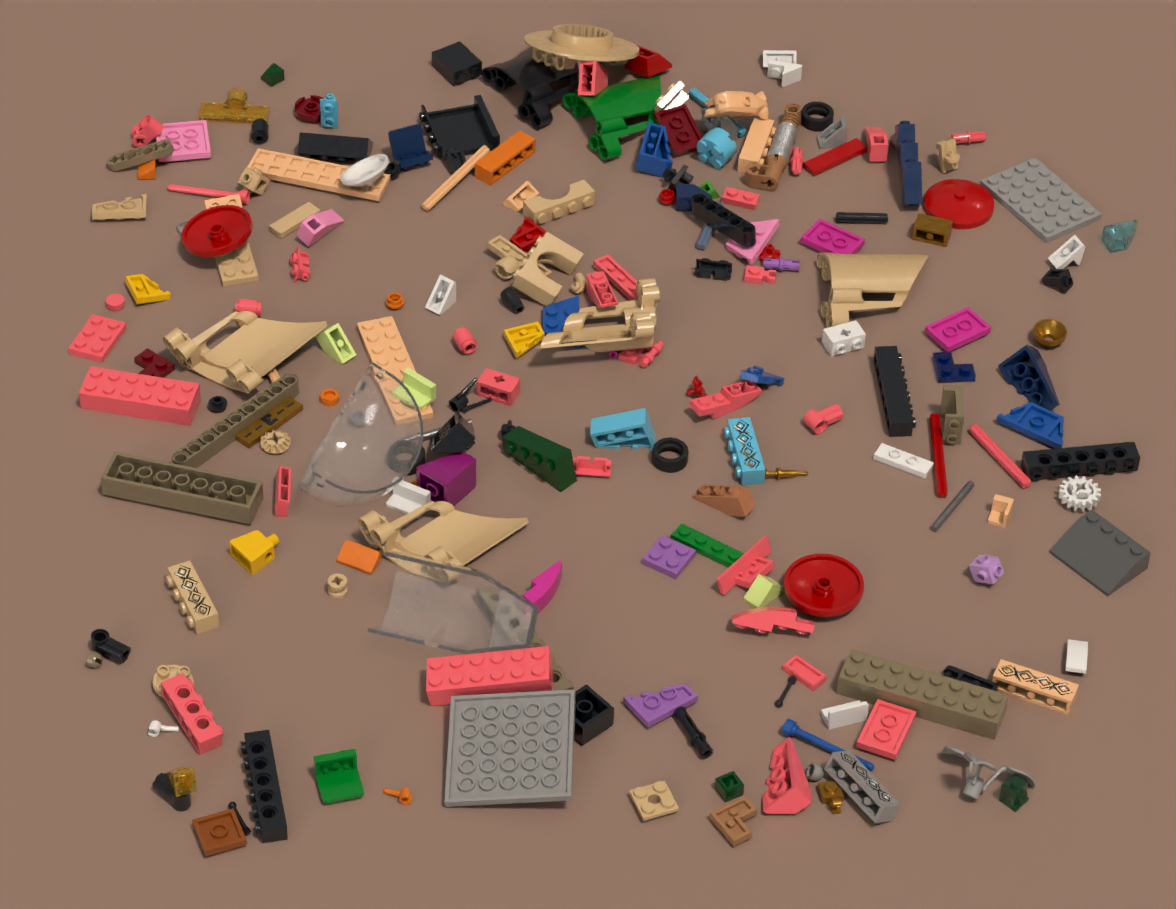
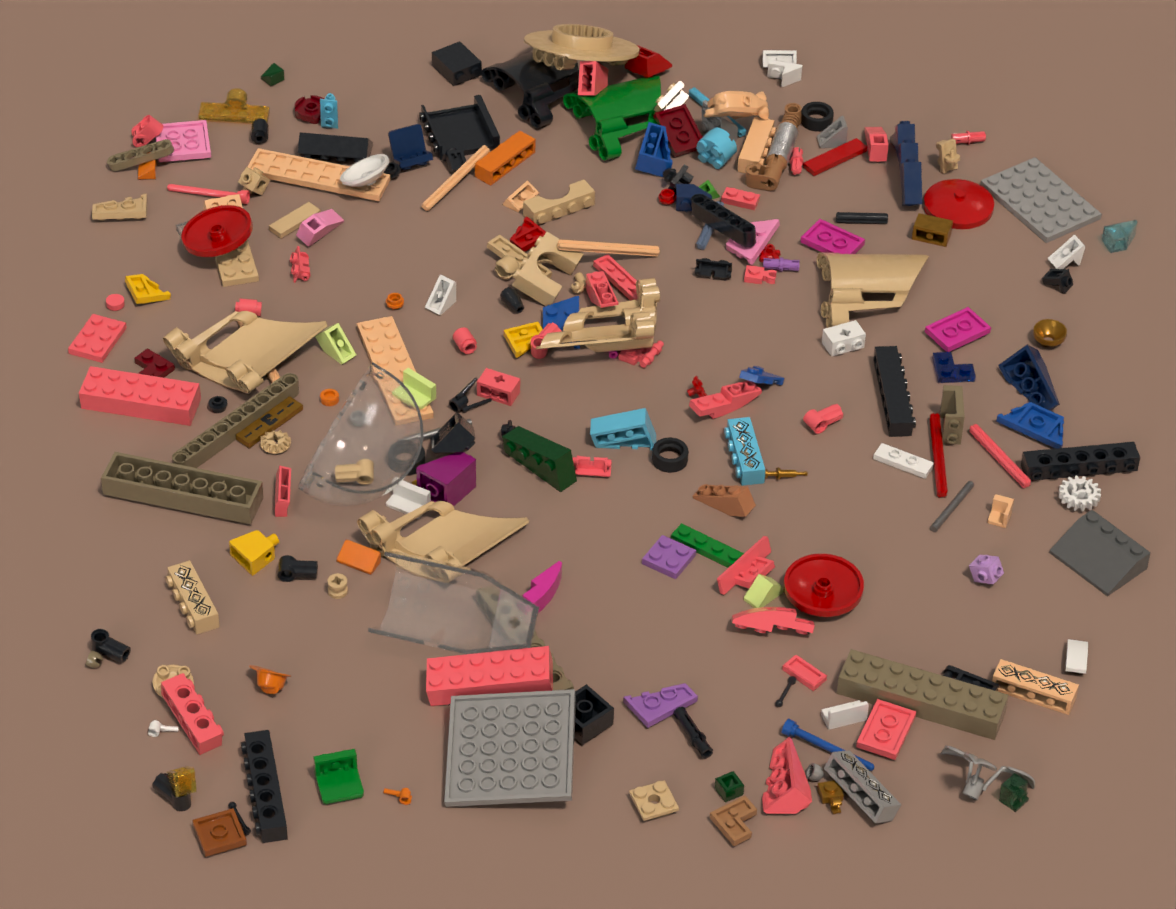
(269, 680): none -> orange piece
(291, 568): none -> black piece
(361, 472): none -> tan piece
(537, 339): none -> coral piece
(604, 247): none -> light nougat axle

